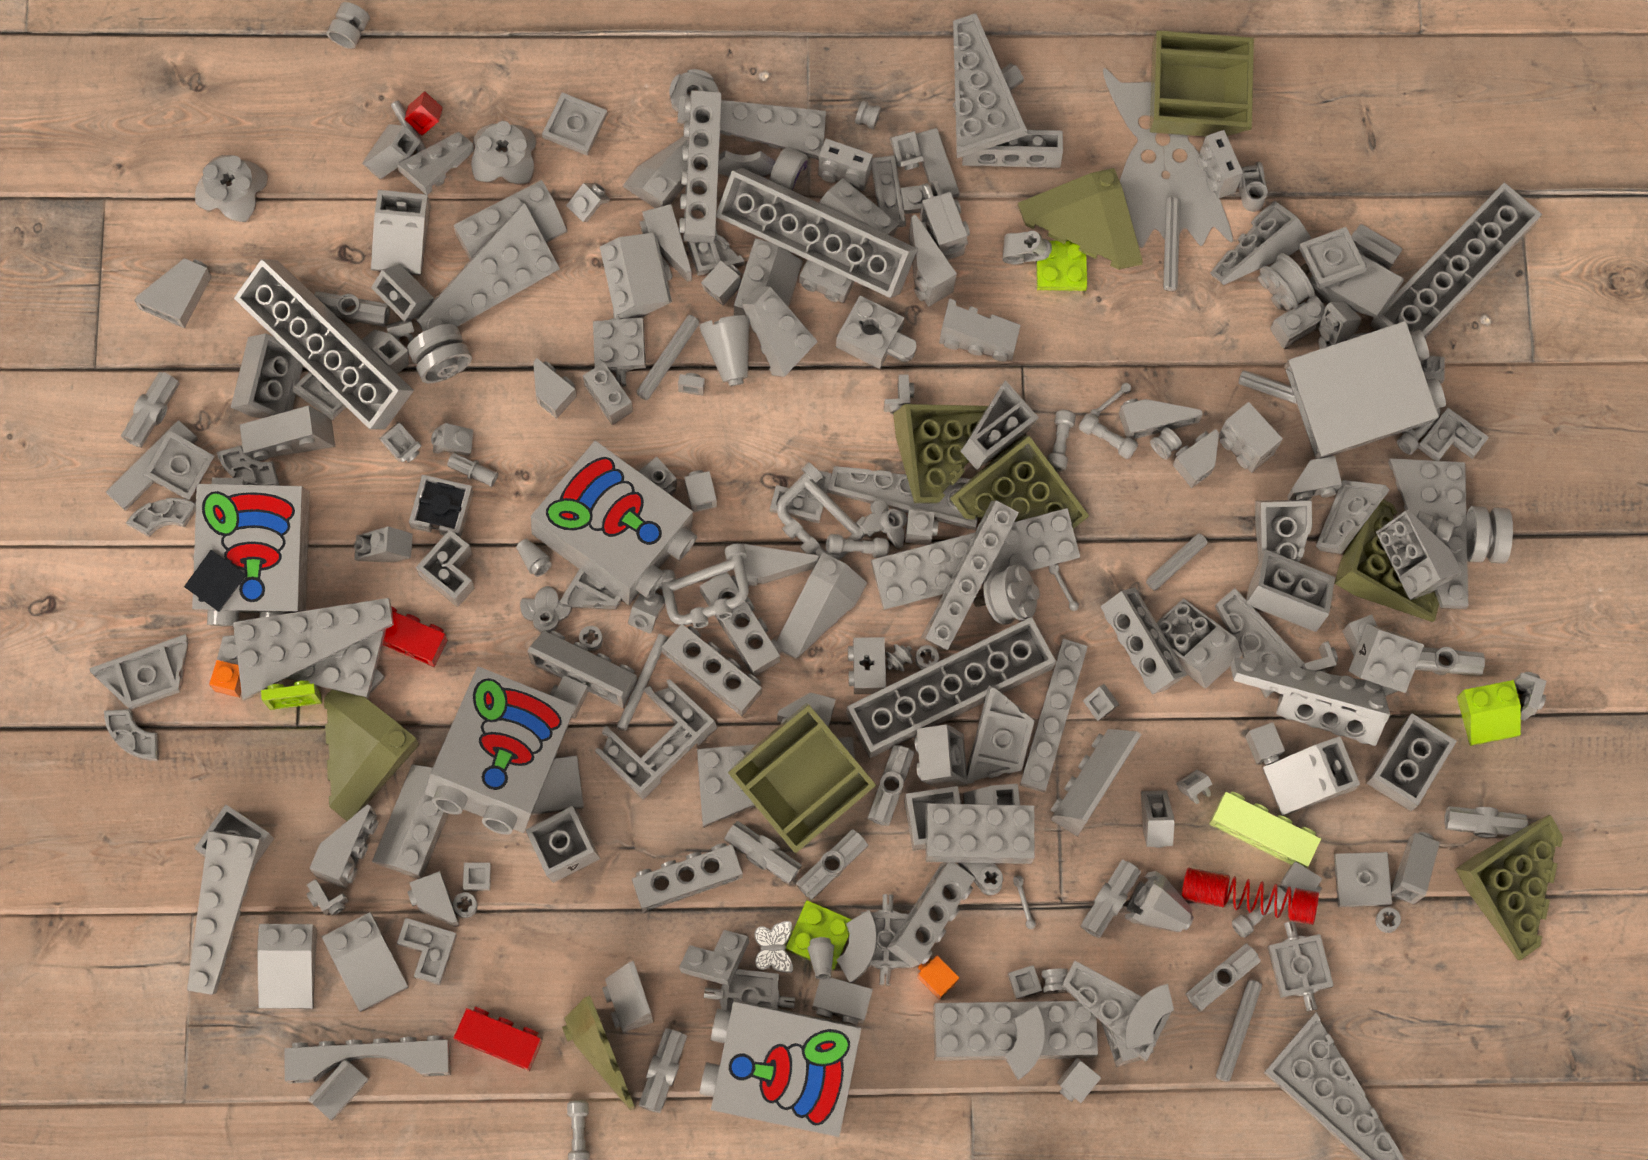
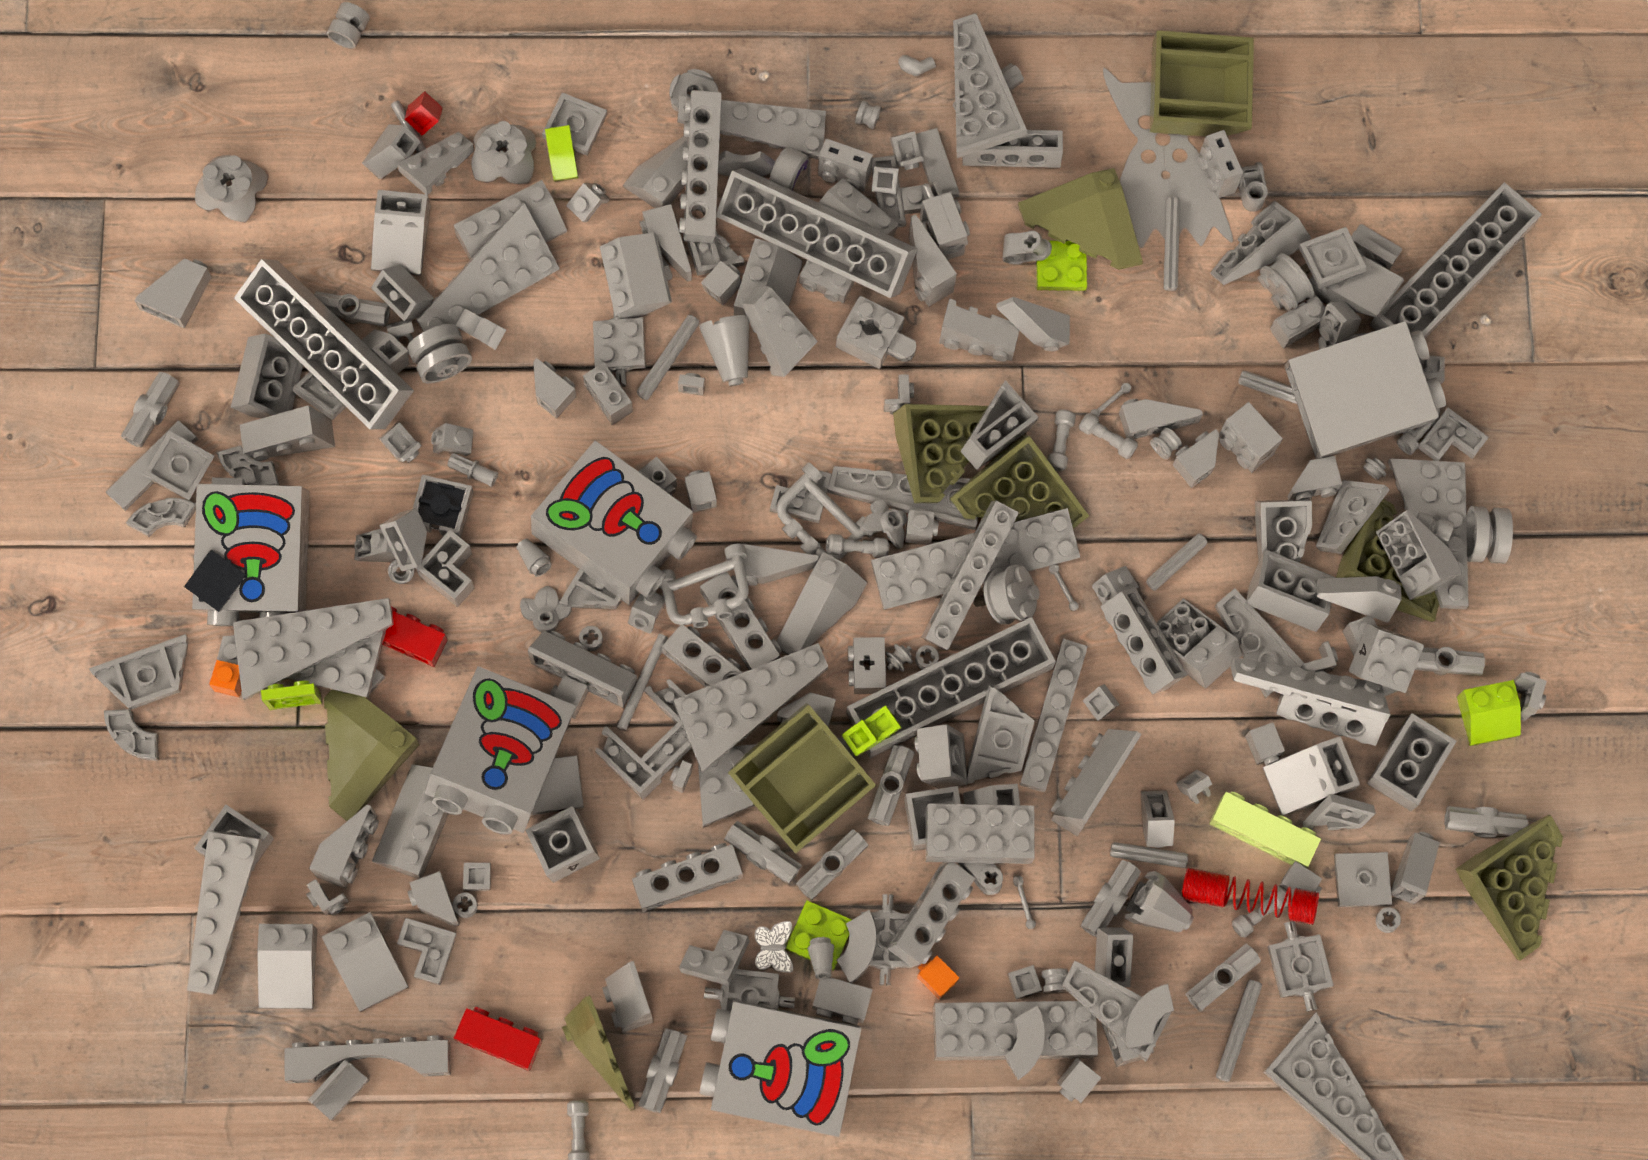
(397, 577): none -> light grey plate
(406, 538): none -> light grey slope
(481, 328): none -> light grey leg
(561, 153): none -> lime slope
(681, 776): none -> light grey plate
(733, 708): none -> light grey wing
(871, 731): none -> lime slope
(885, 179): none -> light grey slope
(914, 66): none -> light grey arm
(1037, 323): none -> light grey slope
(1113, 583): none -> light grey bracket
(1114, 954): none -> light grey brick
(1149, 855): none -> light grey axle
(1340, 813): none -> light grey wing
(1365, 595): none -> light grey slope
(1375, 468): none -> light grey plate

